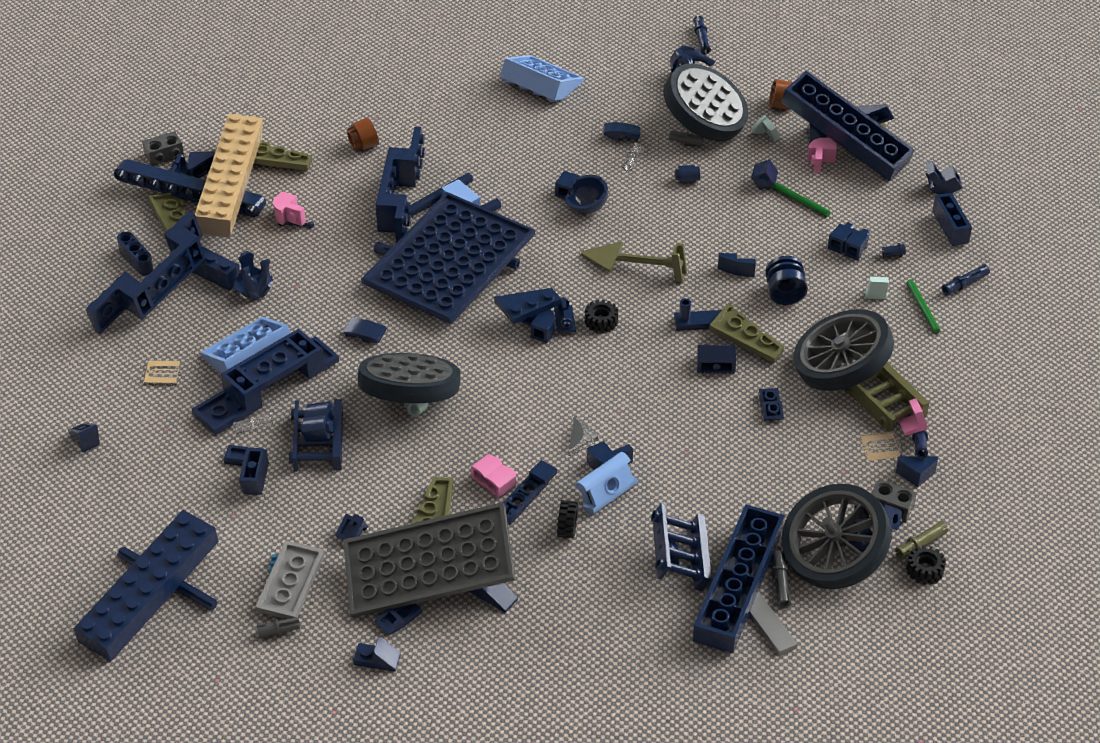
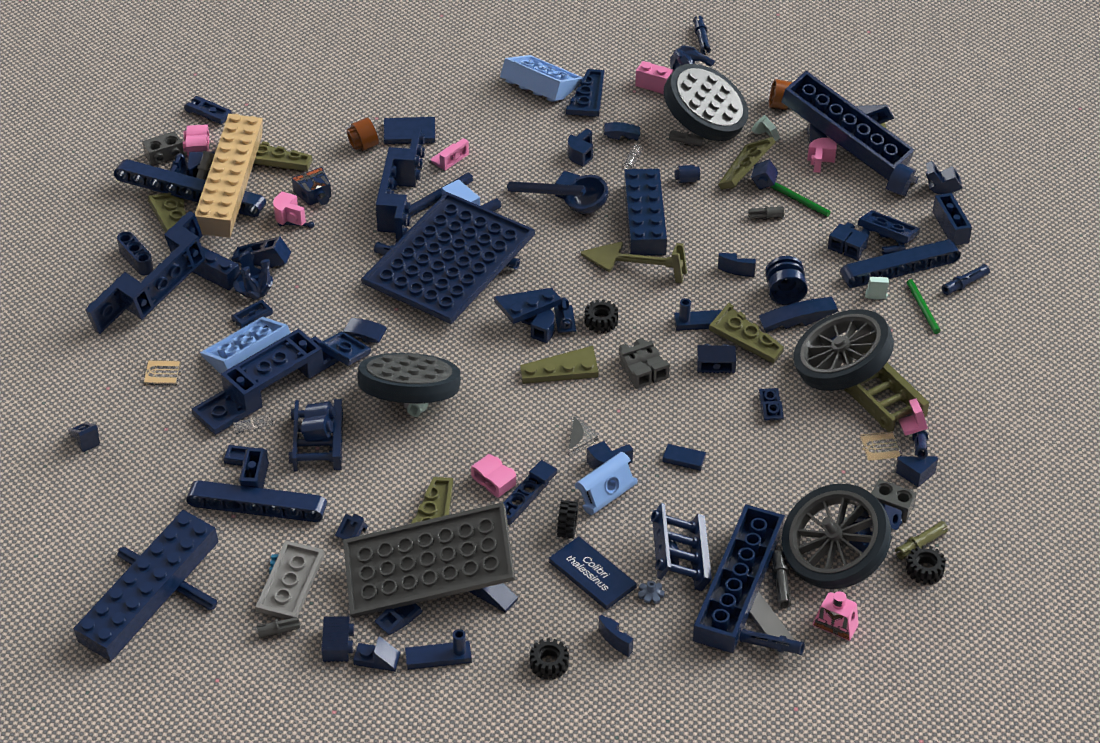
(196, 139): none -> bright pink brick
(204, 167): none -> dark grey pin
(207, 109): none -> dark blue plate
(250, 314): none -> dark blue tile
(256, 501): none -> dark blue beam
(271, 249): none -> dark blue slope
(312, 187): none -> dark blue torso
(336, 638): none -> dark blue brick
(345, 348): none -> dark blue tile
(401, 129): none -> dark blue tile
(440, 654): none -> dark blue piece
(451, 154): none -> bright pink panel
(544, 188): none -> dark blue axle
(549, 649): none -> black tyre
(565, 366): none -> olive wing
(580, 147): none -> dark blue brick
(588, 96): none -> dark blue wing
(592, 573): none -> dark blue tile
(610, 632): none -> dark blue slope
(643, 363): none -> dark grey hips
(645, 212): none -> dark blue brick
(651, 591): none -> sand blue plant
(652, 76): none -> bright pink brick
(684, 457): none -> dark blue tile
(745, 161): none -> olive wing
(767, 212): none -> dark grey axle
(774, 642): none -> dark blue pin
(793, 314): none -> dark blue slope
(838, 615): none -> bright pink torso
(888, 227): none -> dark blue plate
(900, 263): none -> dark blue beam
(901, 179): none -> dark blue brick

